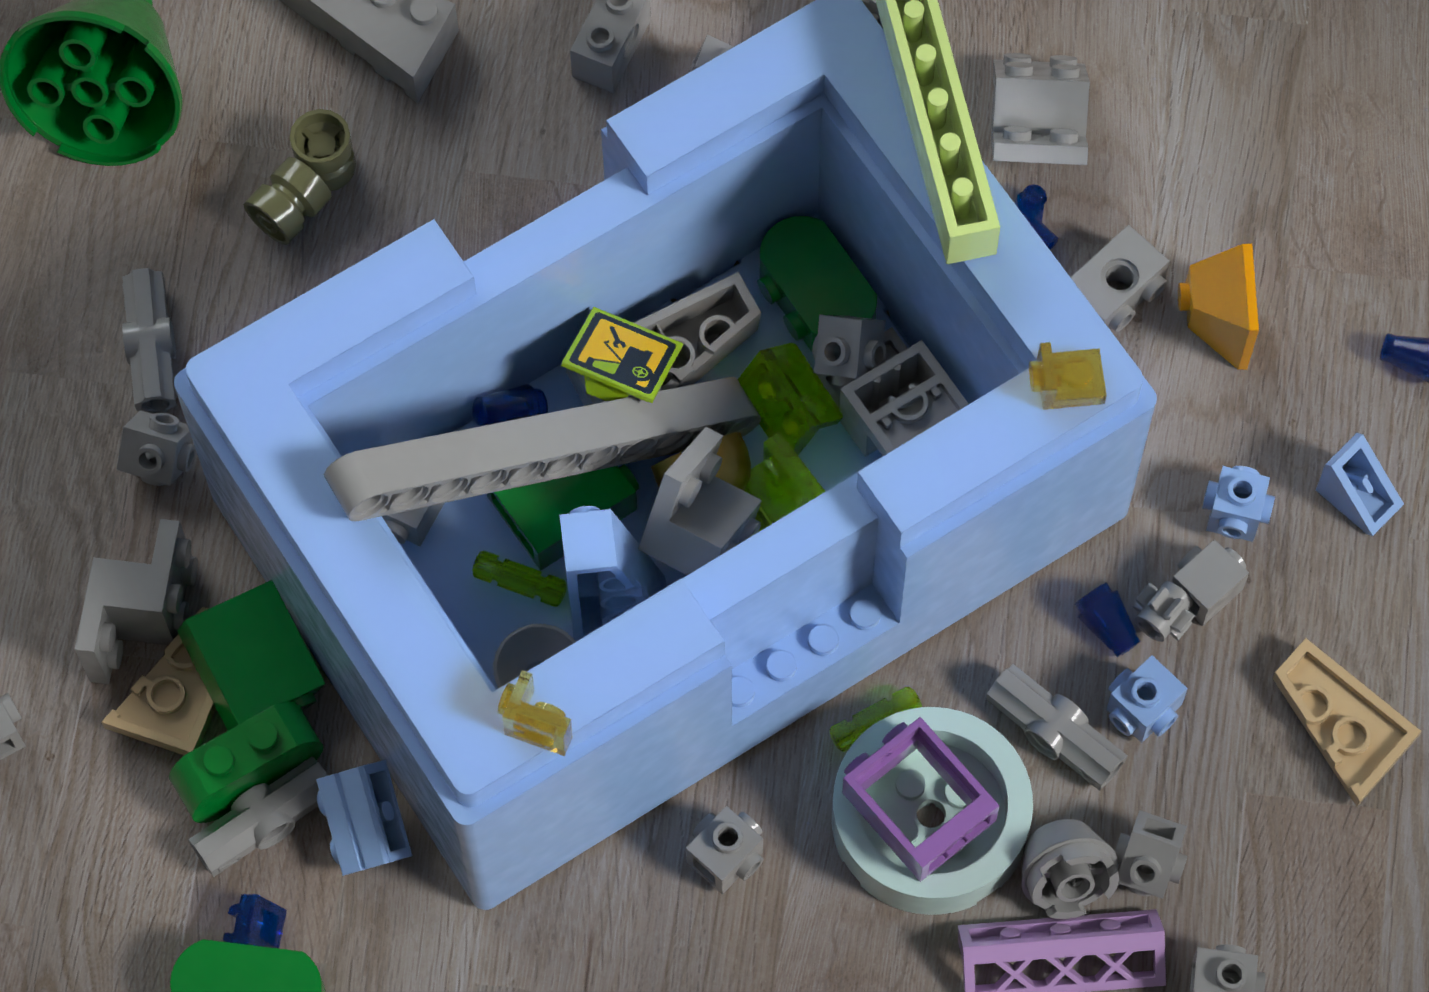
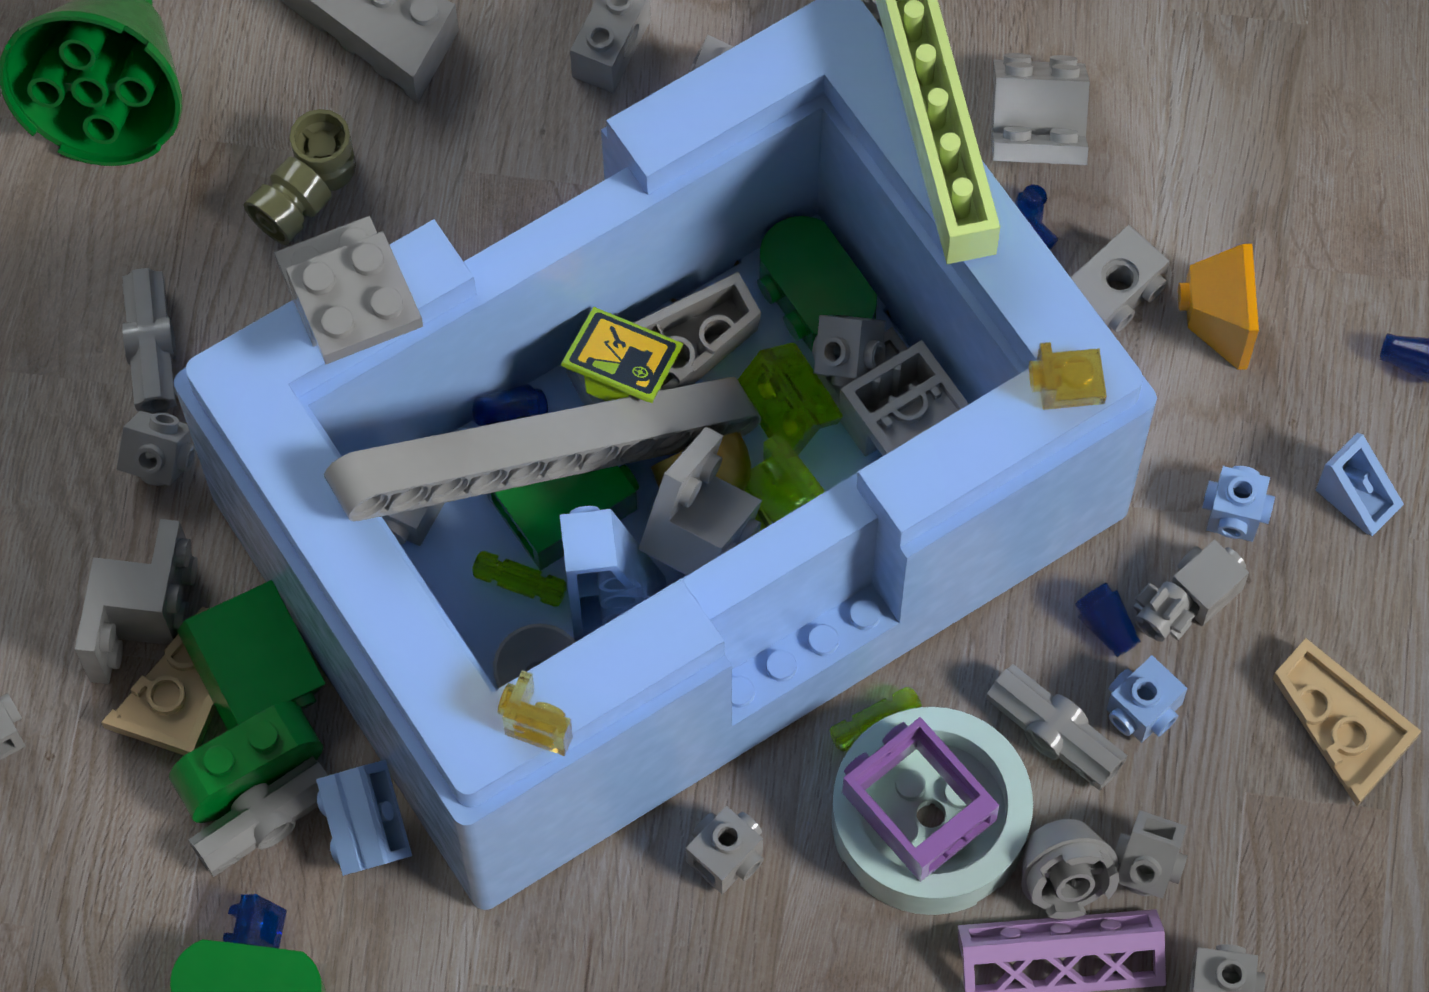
(348, 289): none -> light grey bracket

